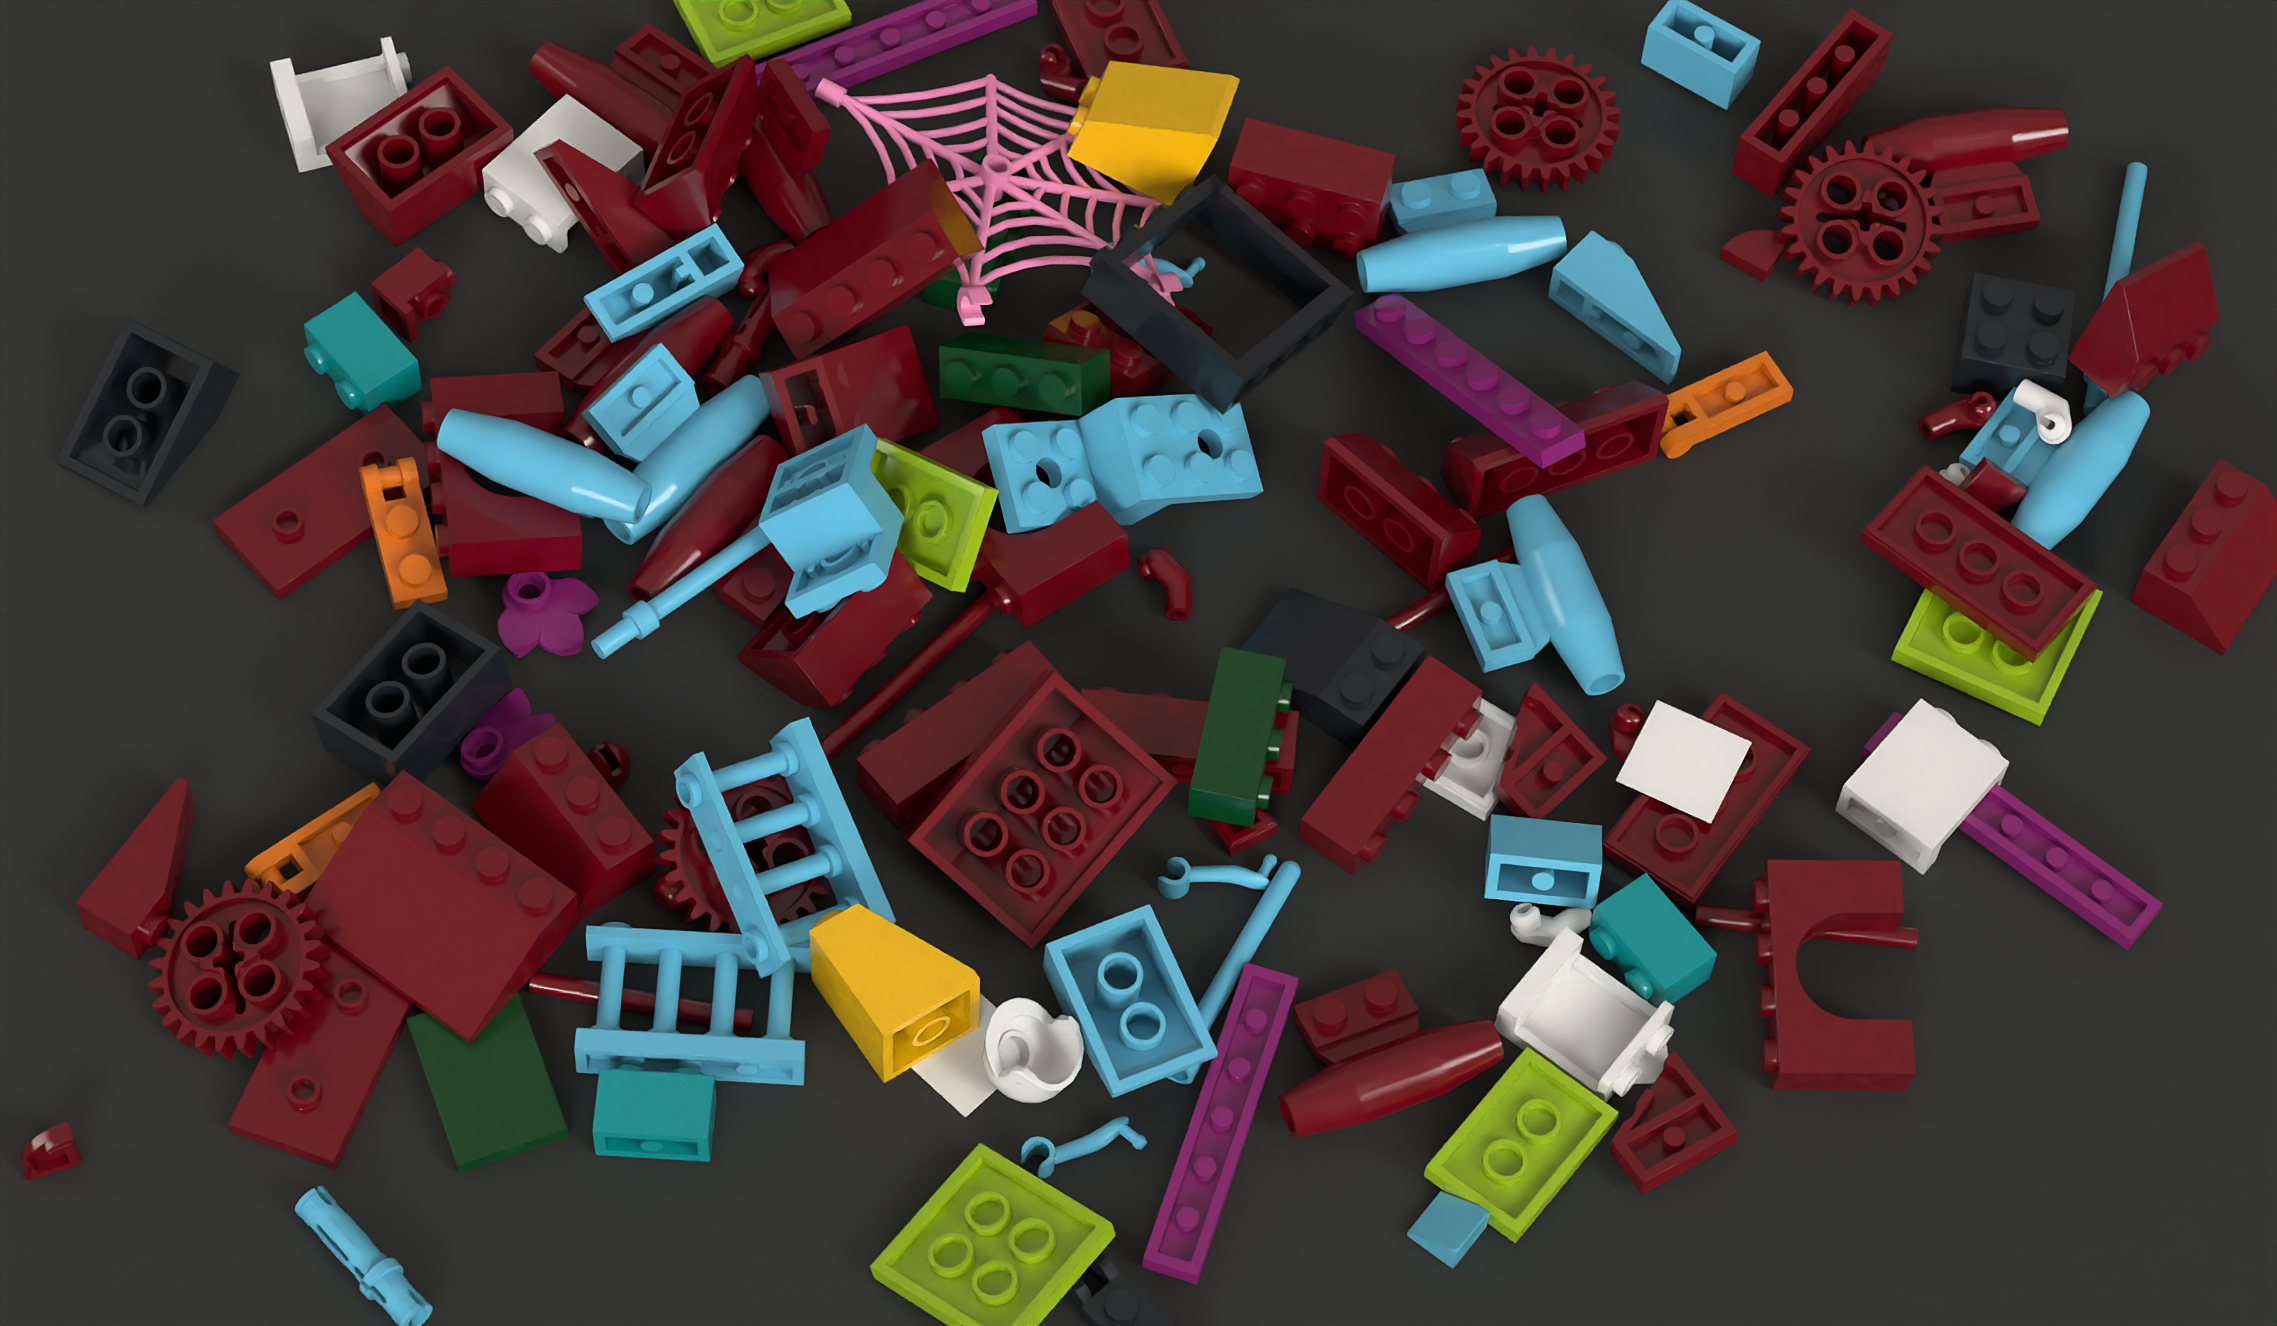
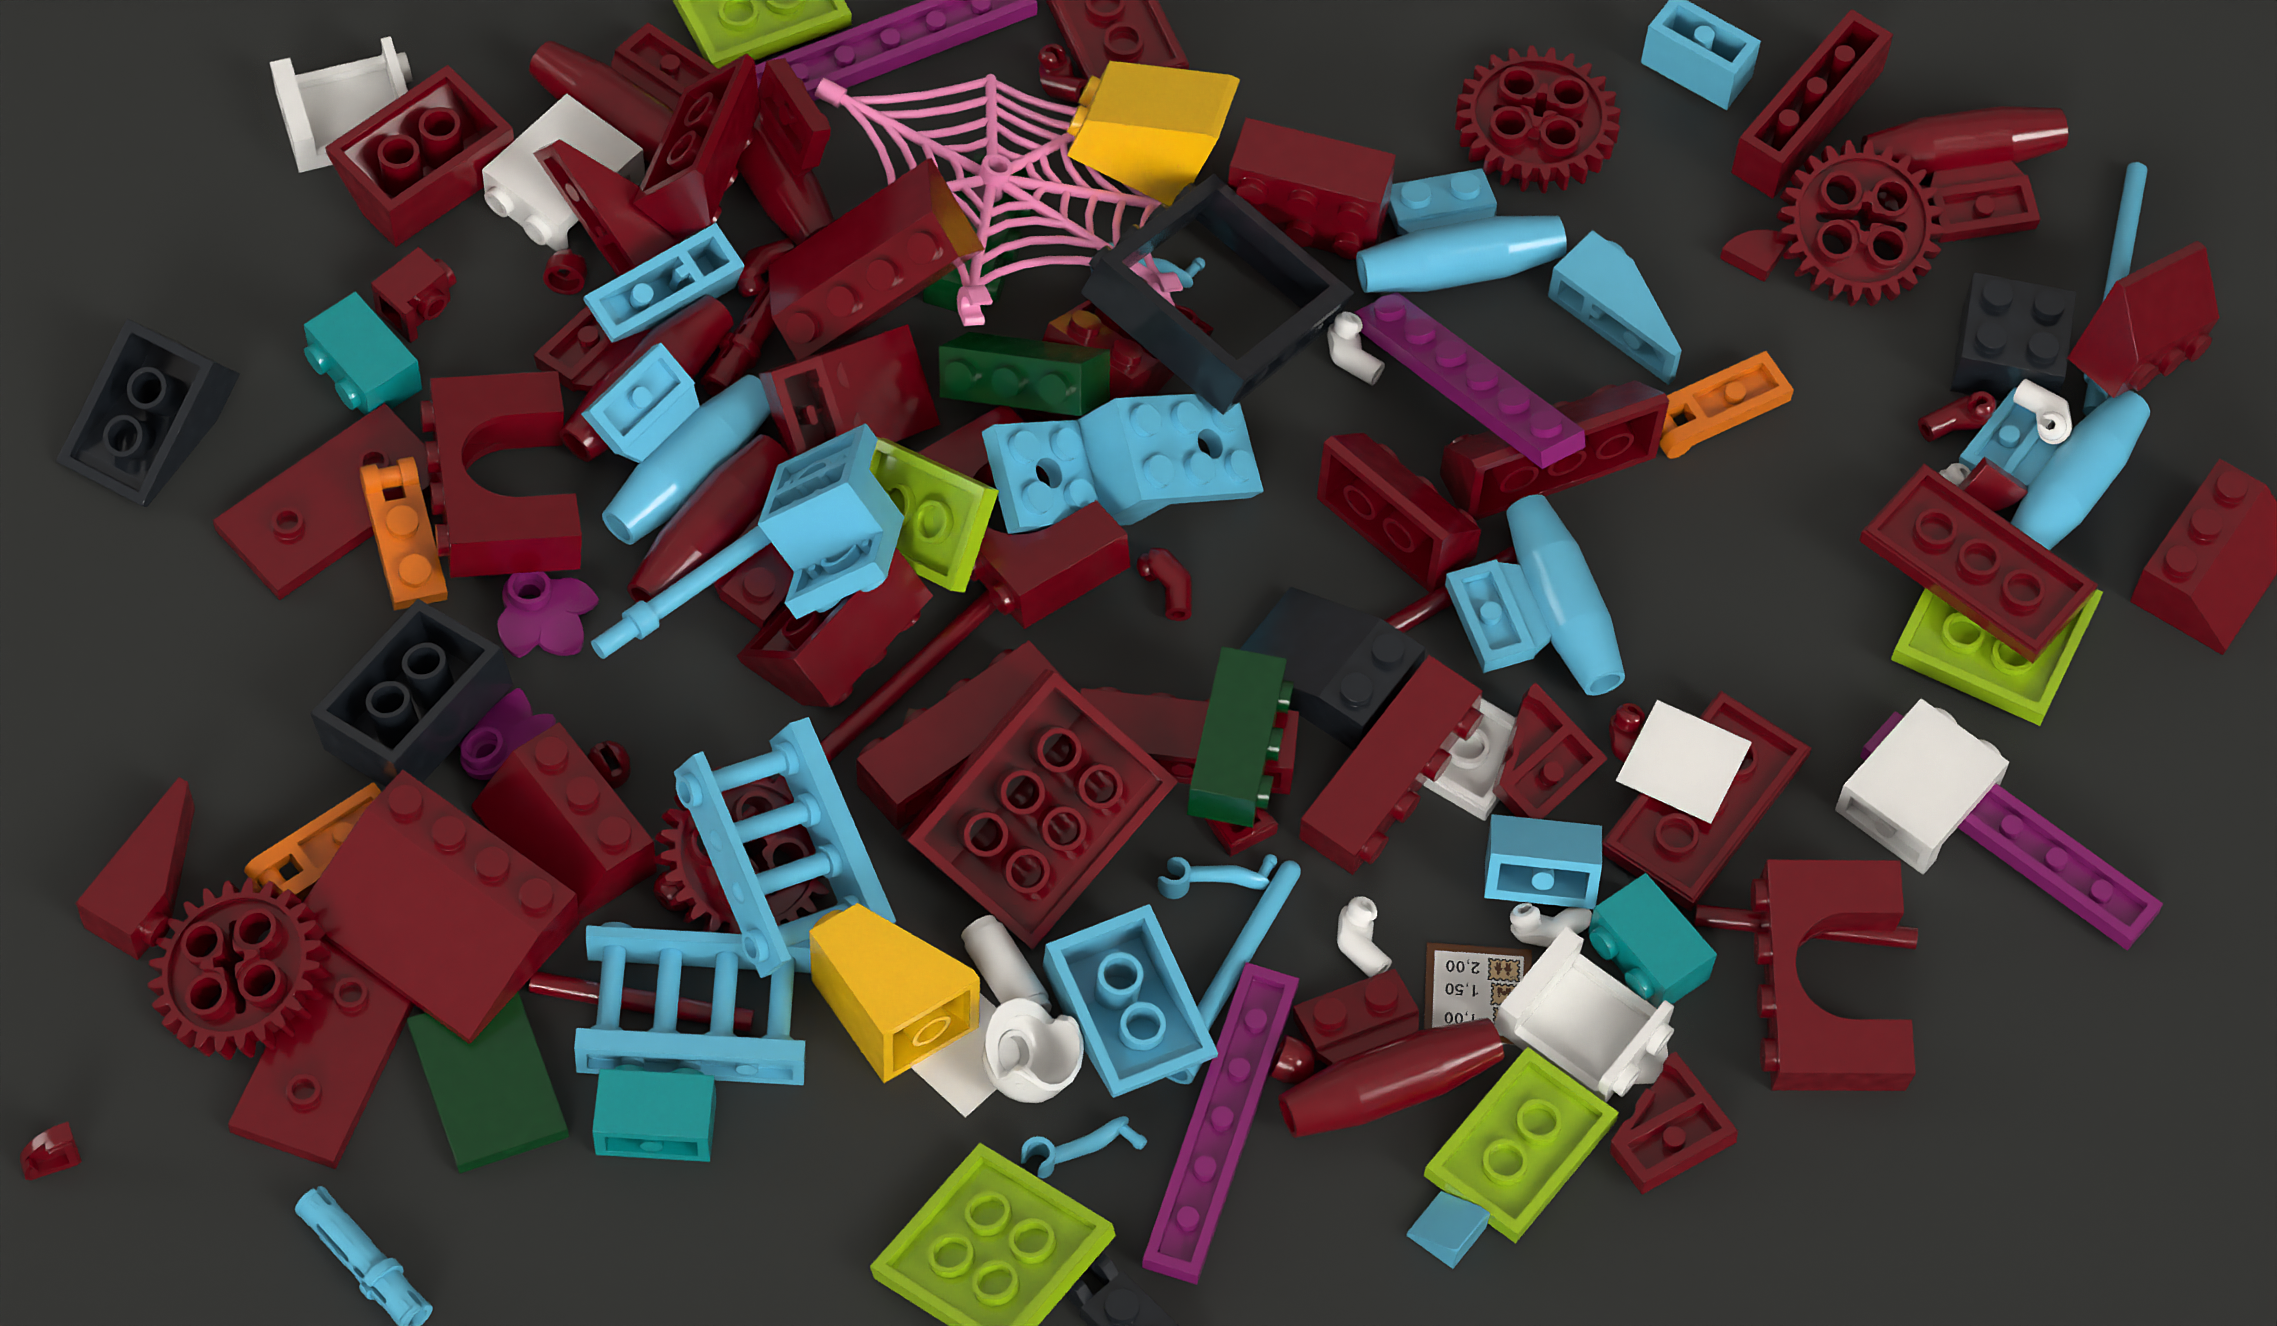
(544, 466): medium azure plate -> none
(575, 274): none -> dark red hinge
(1002, 962): none -> white piece
(1292, 1061): none -> dark red hinge
(1347, 349): none -> white arm
(1355, 936): none -> white arm
(1470, 982): none -> sticker

